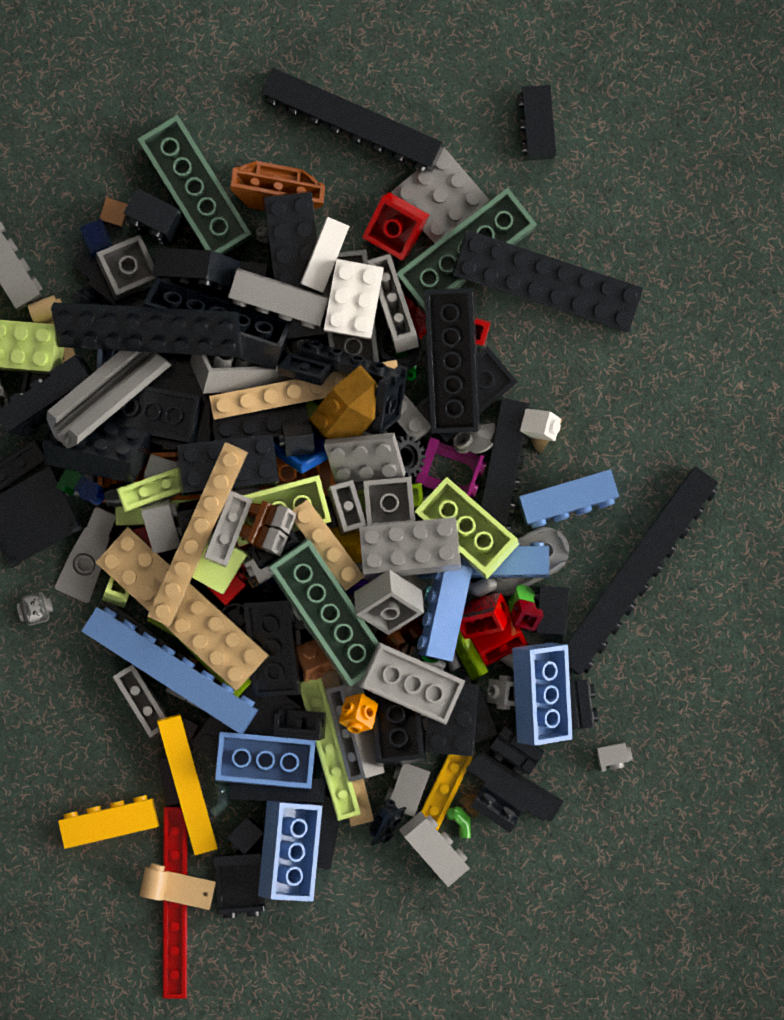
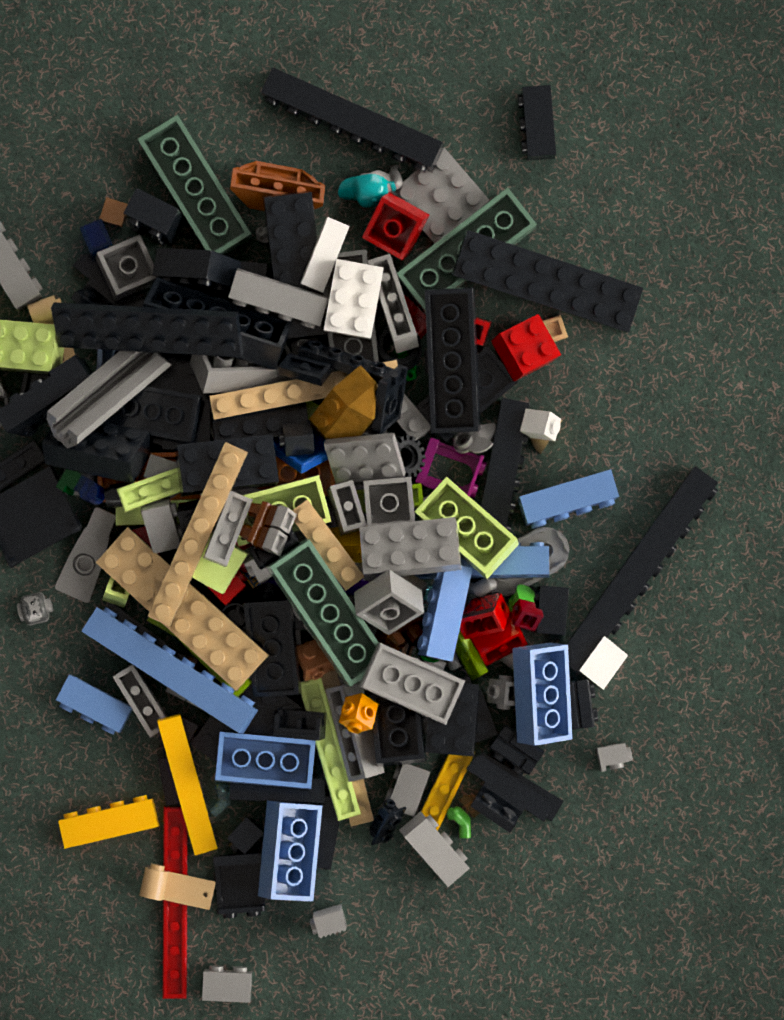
(94, 704): none -> medium blue brick
(227, 984): none -> light grey brick
(328, 921): none -> light grey brick
(370, 187): none -> teal hair
(526, 347): none -> red brick
(556, 328): none -> tan tile
(603, 662): none -> white sticker

